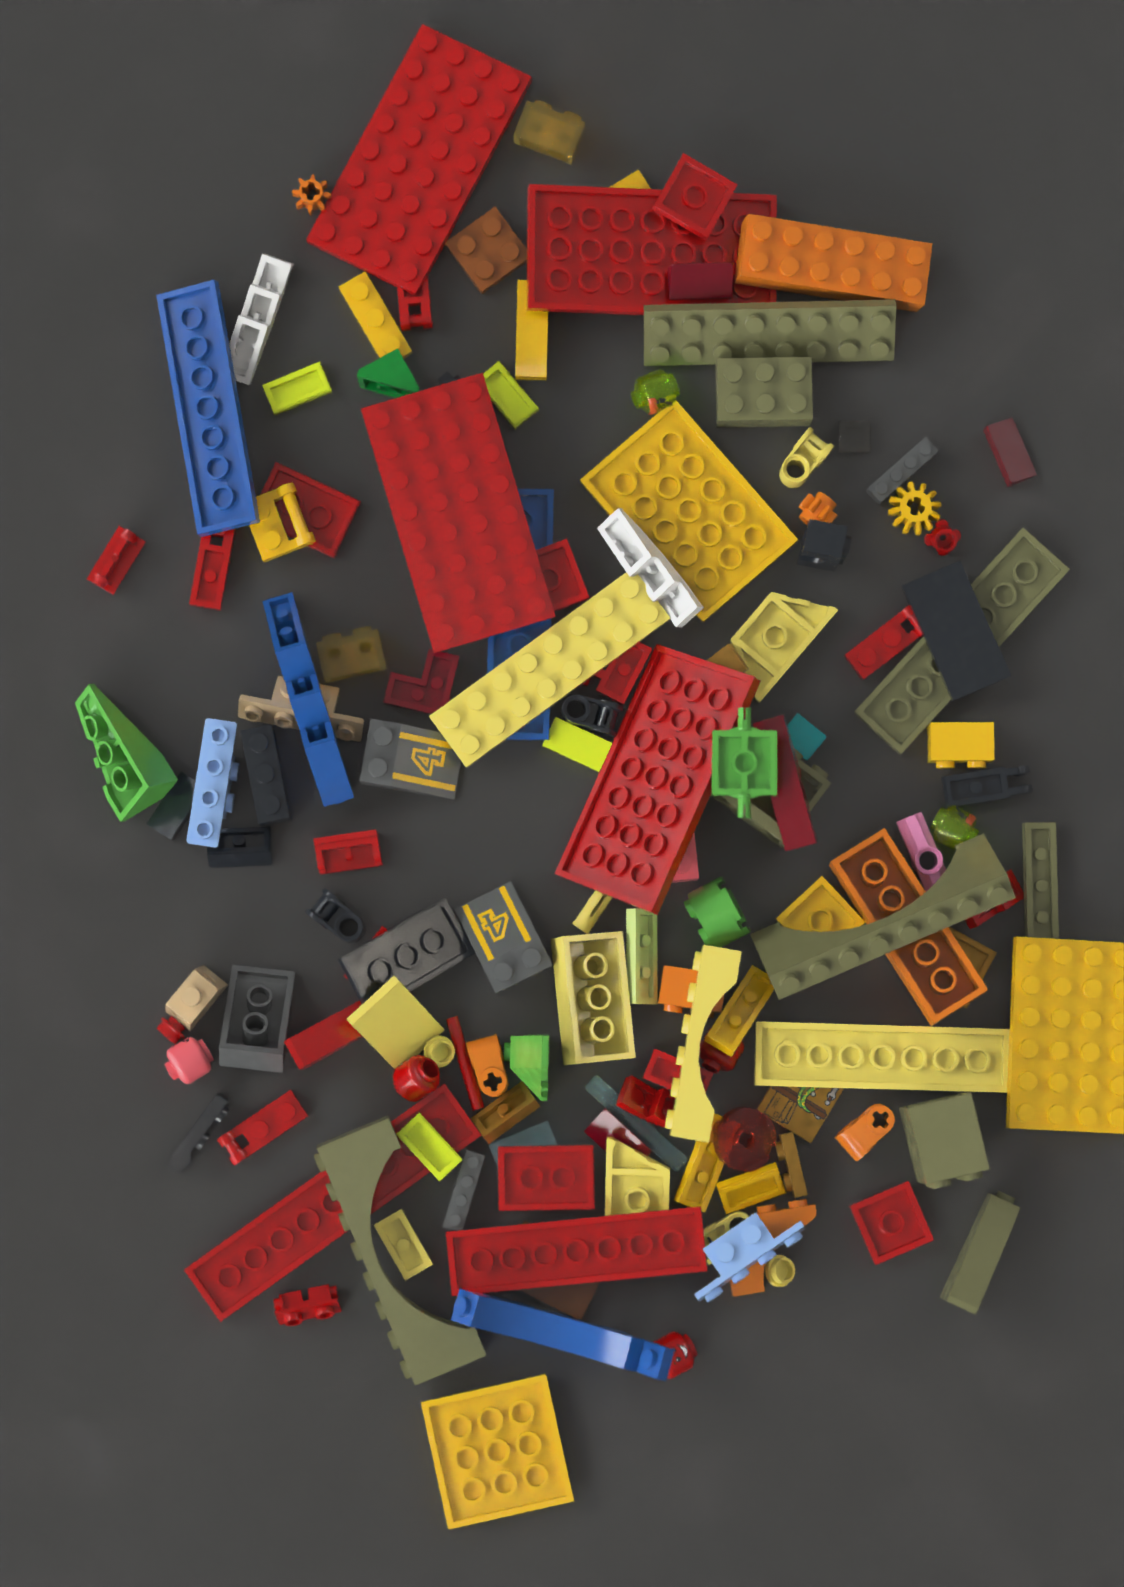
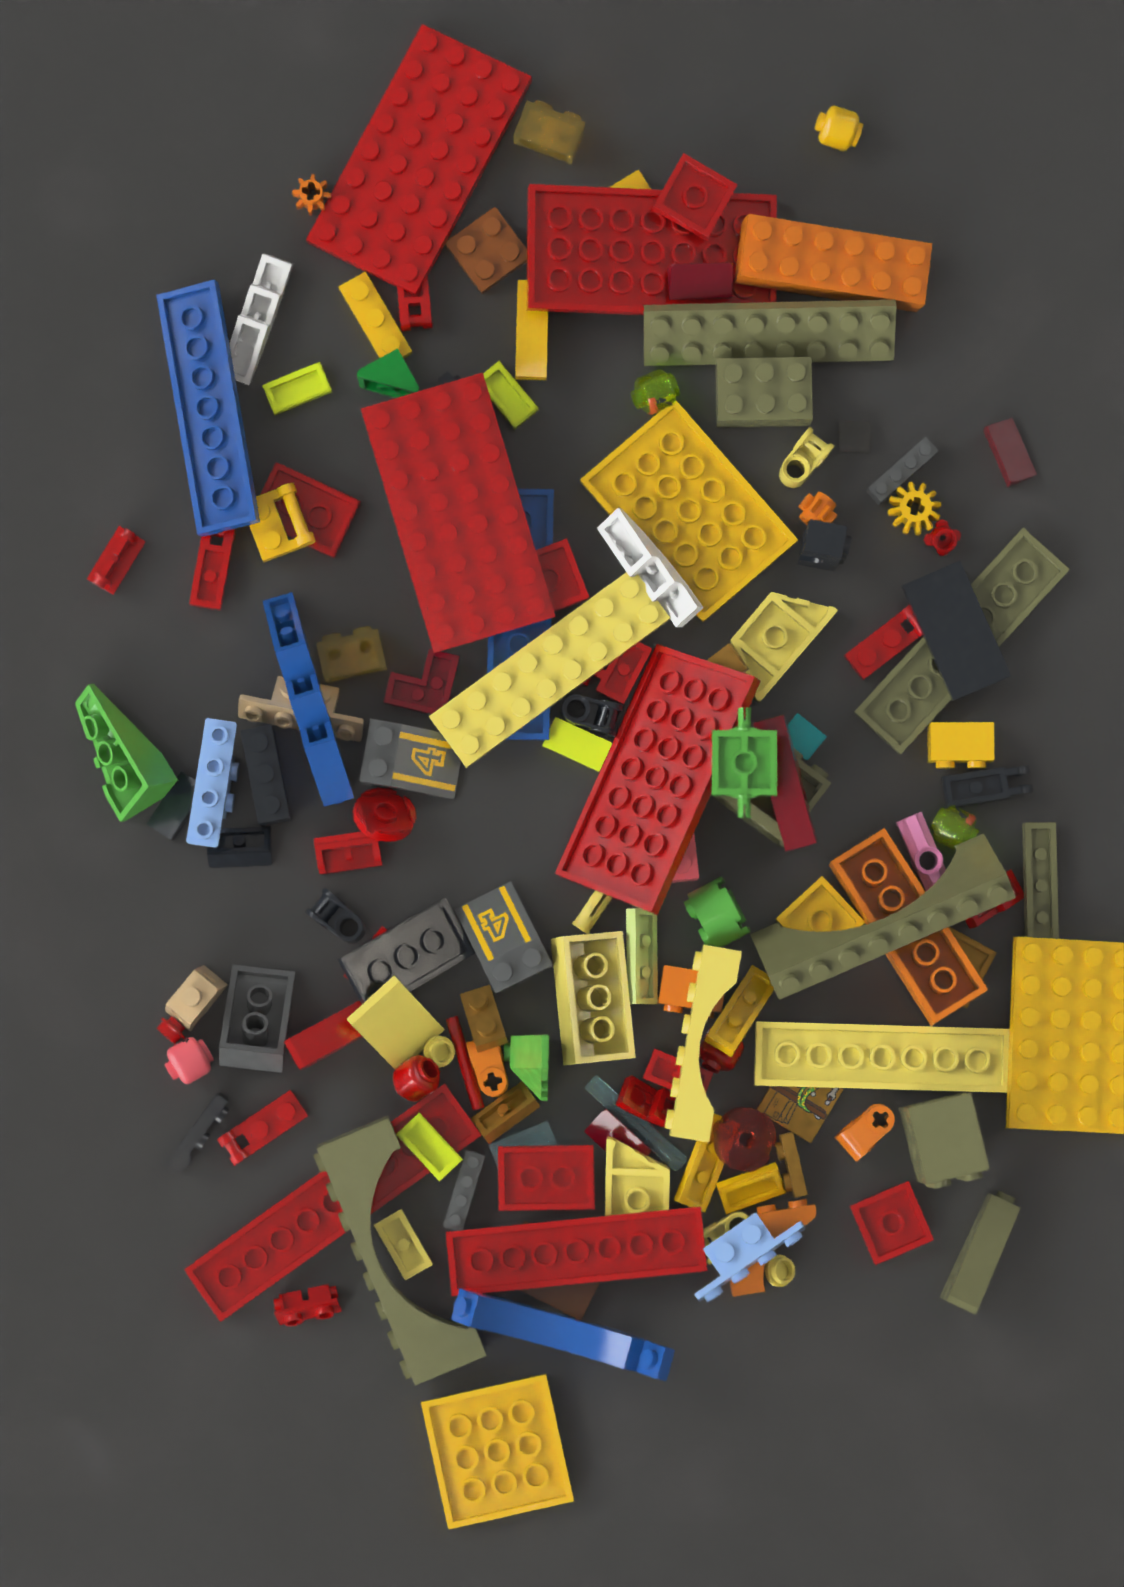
(384, 814): none -> red tile
(483, 1018): none -> pearl gold plate
(683, 1355): red head -> none
(838, 128): none -> yellow head

